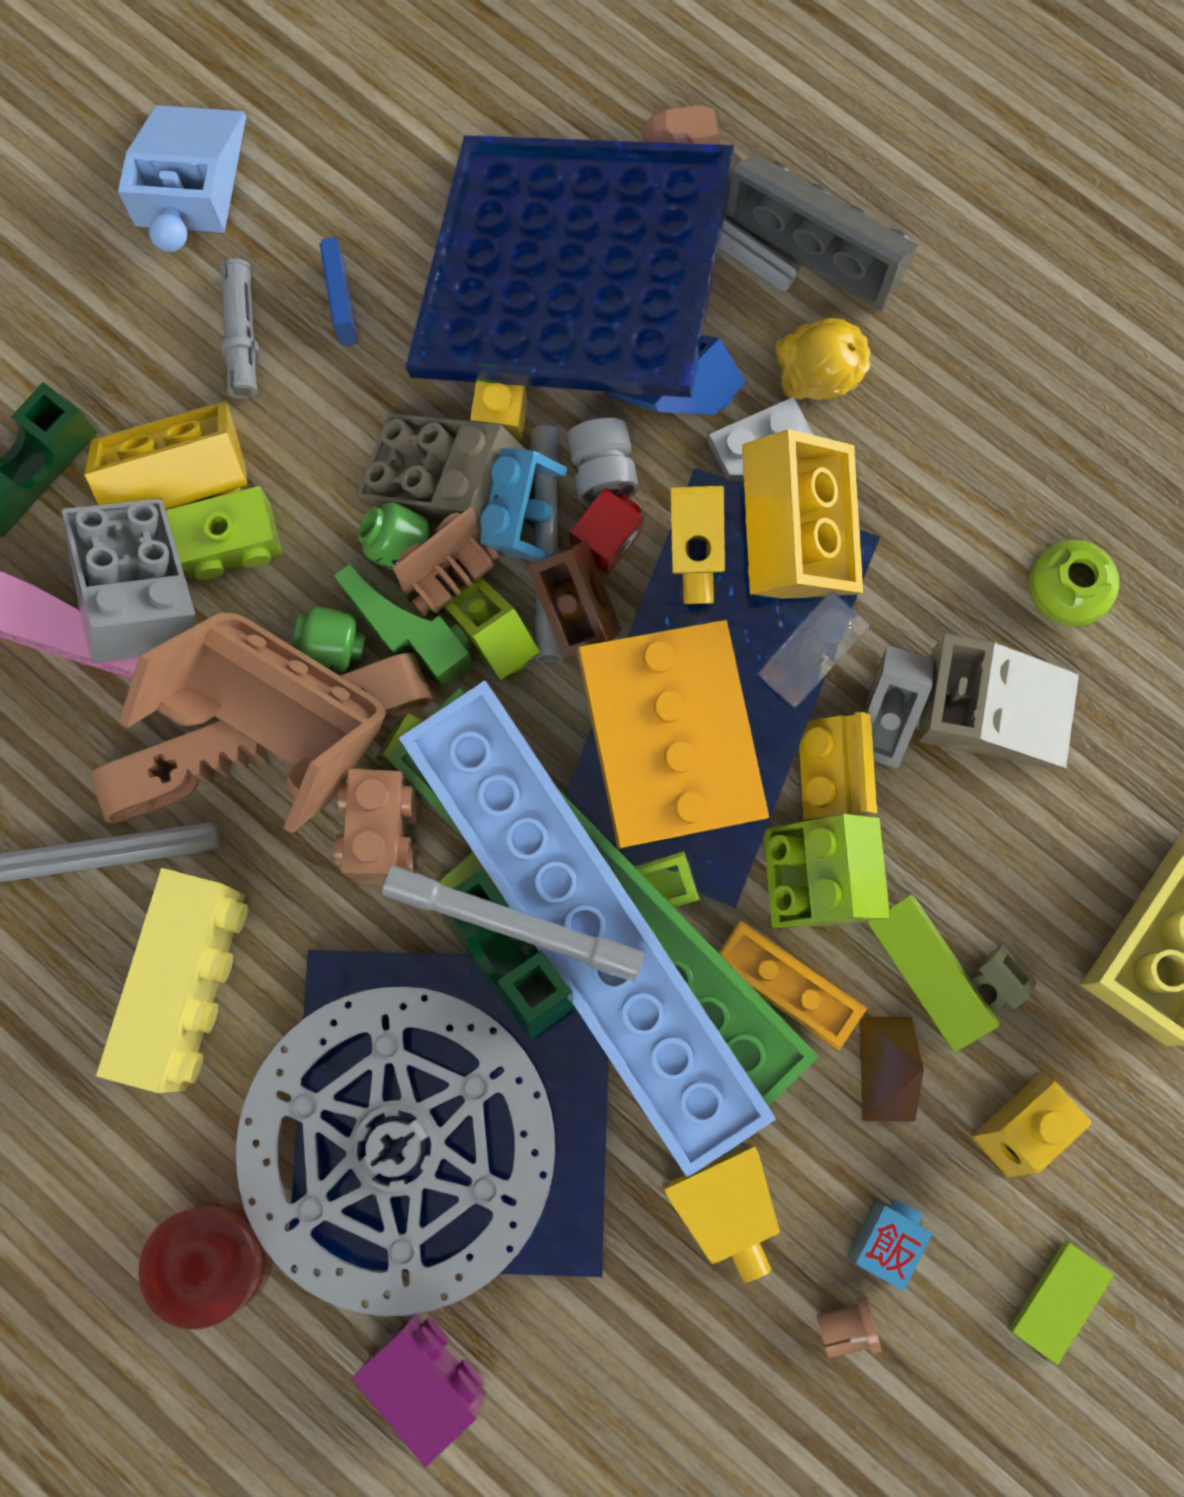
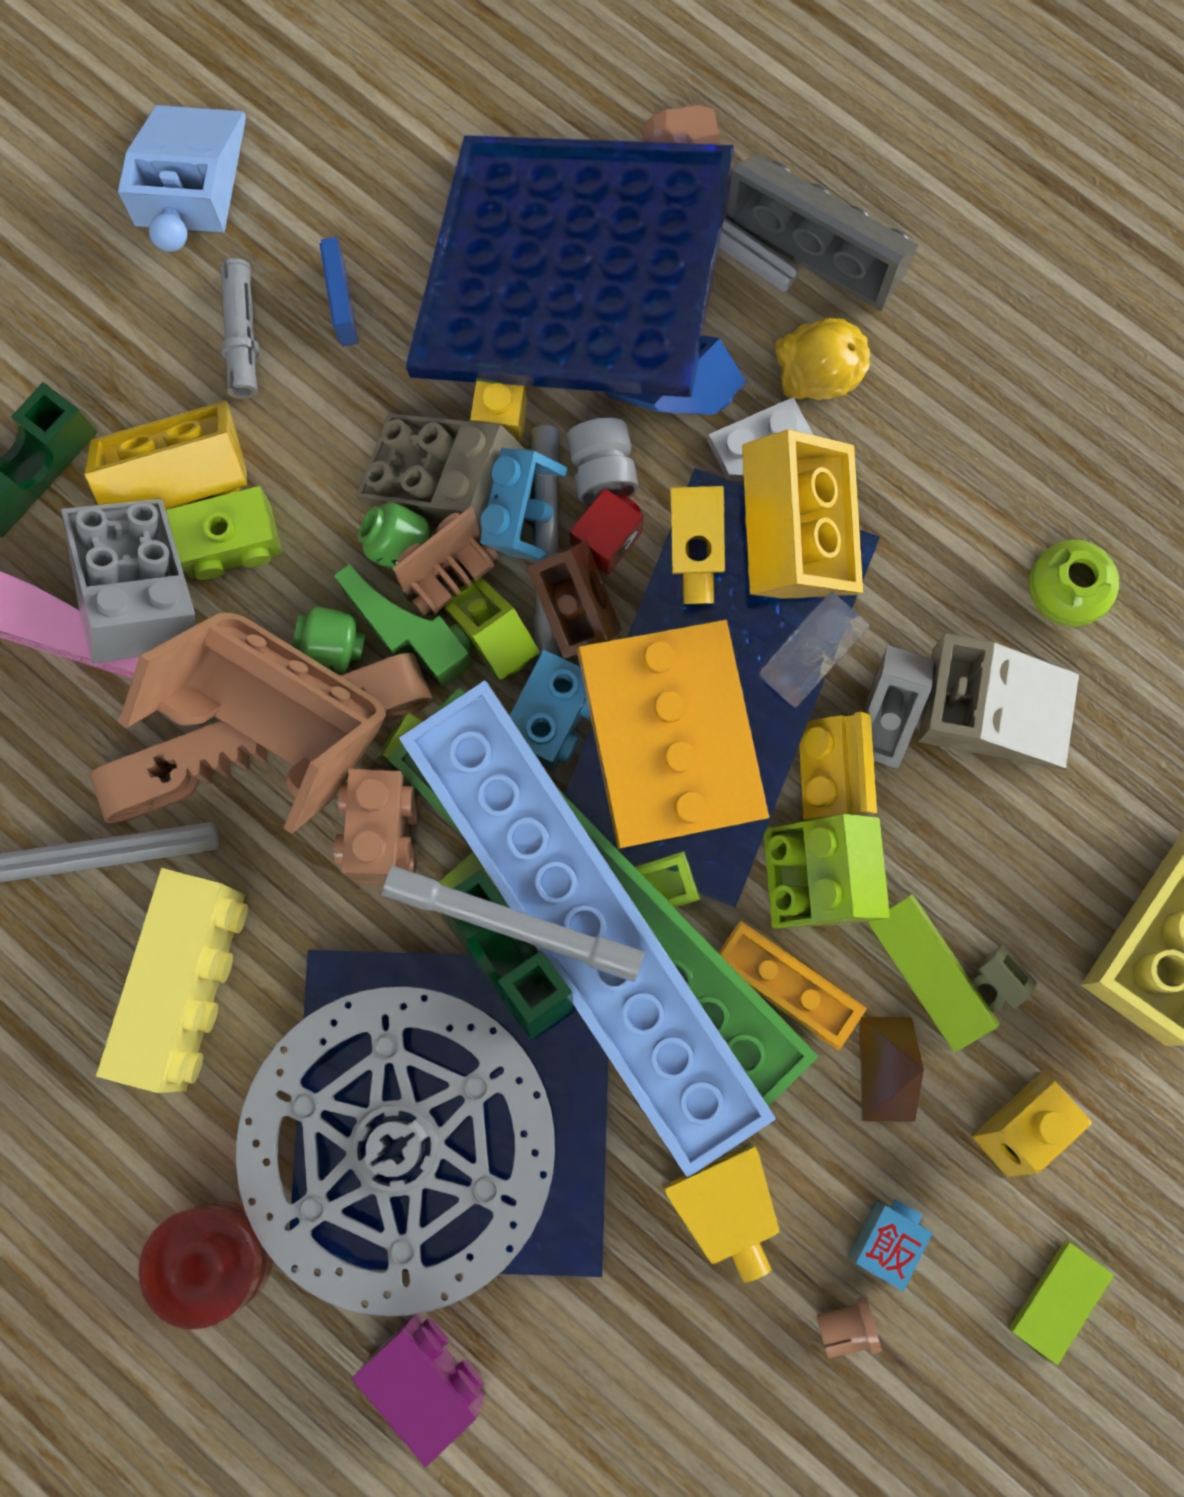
(551, 709): none -> dark azure brick

